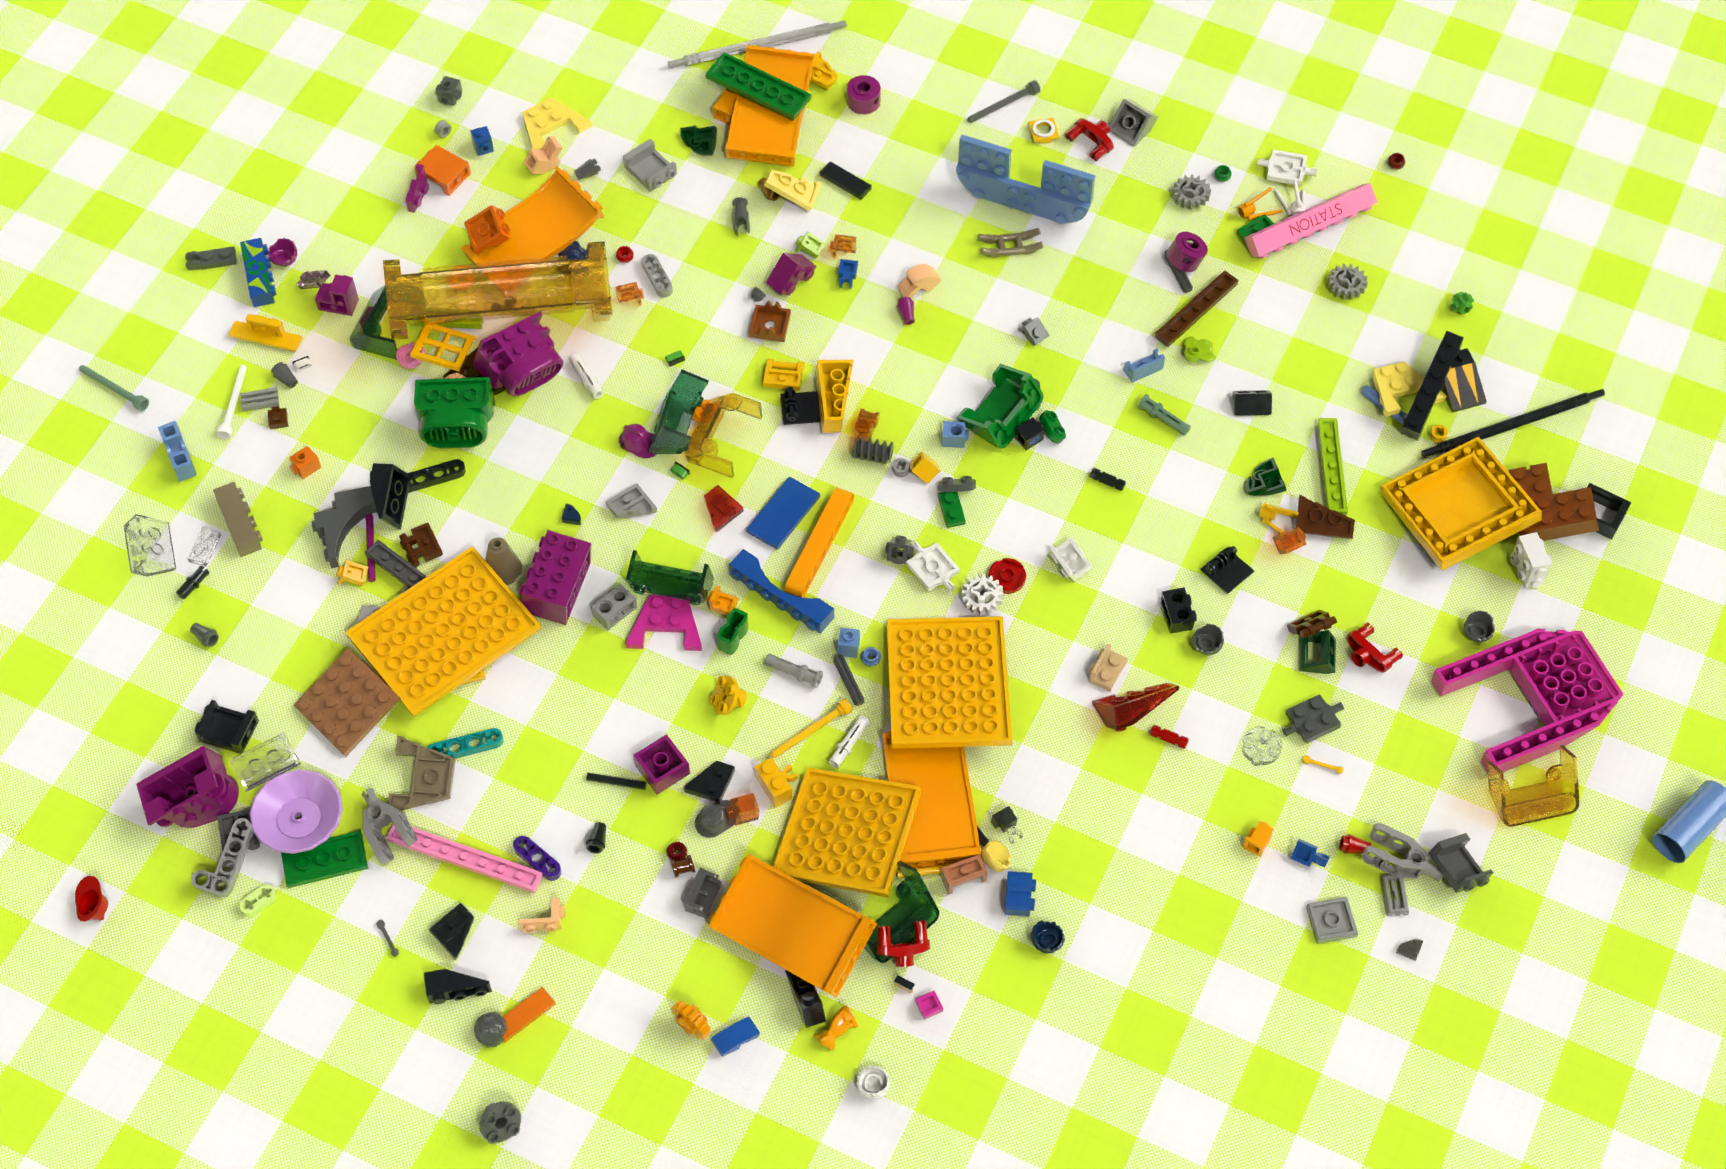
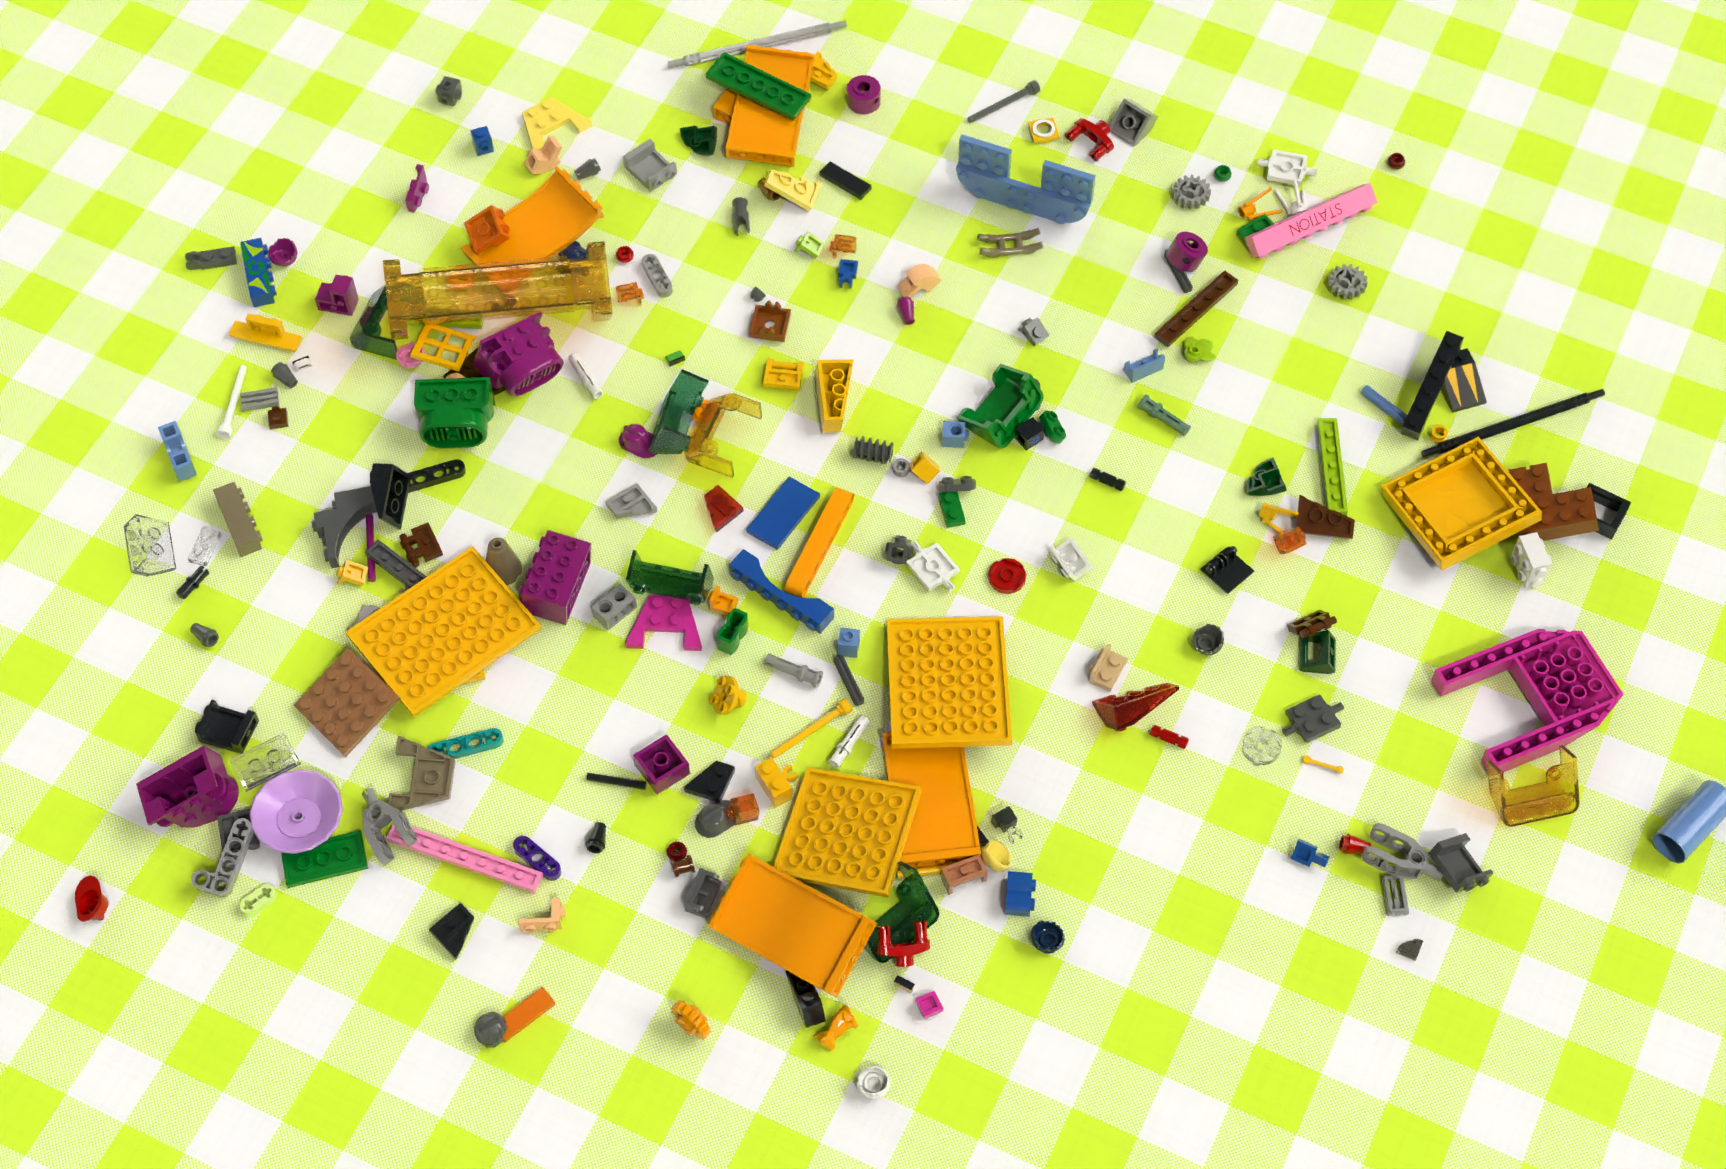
(138, 402): sand green piece -> none
(304, 462): orange brick -> none
(313, 279): plate -> none
(381, 925): dark grey hinge -> none
(443, 128): light grey bush -> none
(445, 169): orange panel -> none
(449, 985): black slope -> none
(500, 1122): dark grey plate -> none
(571, 515): dark blue tile -> none
(680, 470): bright green piece -> none
(734, 1036): blue slope -> none
(789, 271): magenta brick -> none
(799, 407): black hinge -> none
(866, 424): clear orange piece -> none
(871, 652): medium blue plate -> none
(979, 586): white gear -> none
(1175, 610): black brick -> none
(1252, 402): black panel -> none
(1258, 838): light orange brick -> none
(1332, 920): light grey tile -> none
(1366, 653): red connector -> none
(1398, 381): light yellow wing -> none
(1462, 303): bright green gear -> none
(1479, 626): dark grey hair -> none

